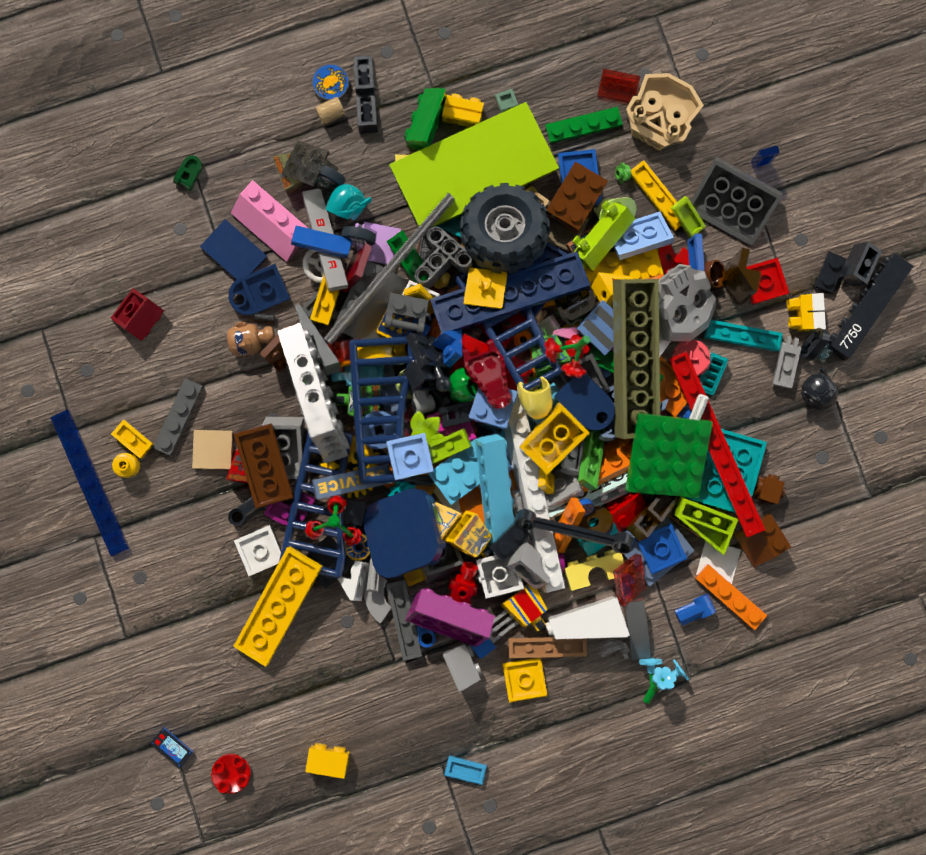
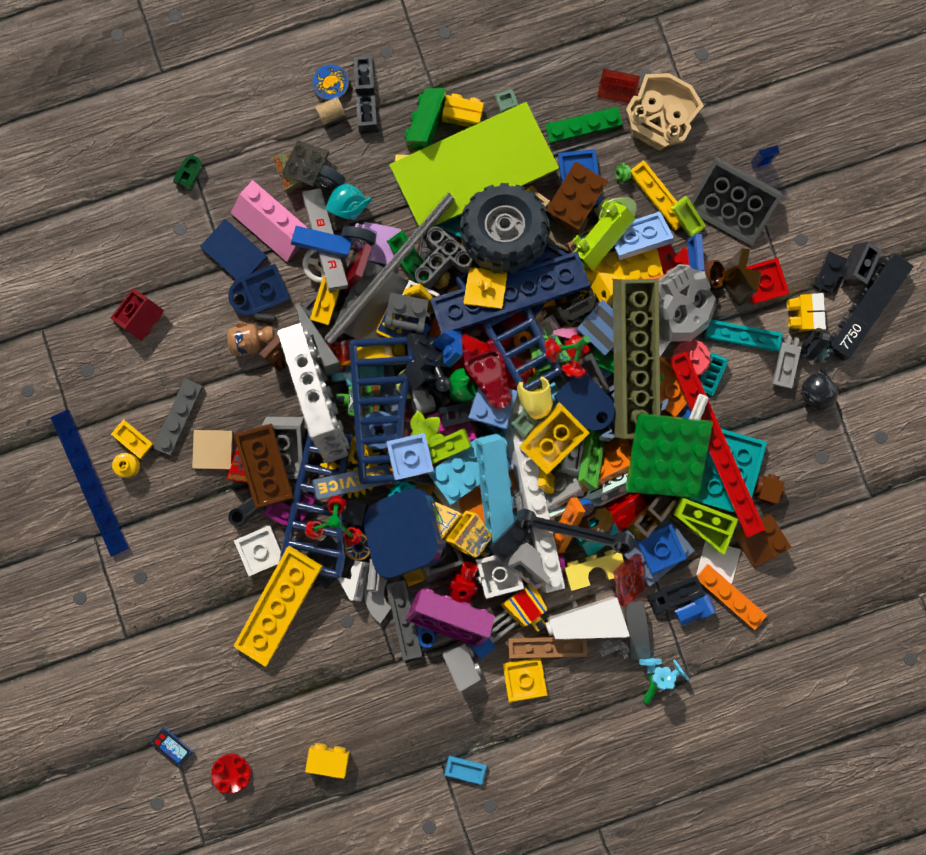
(523, 424): none -> sand green tile
(676, 594): none -> black plate

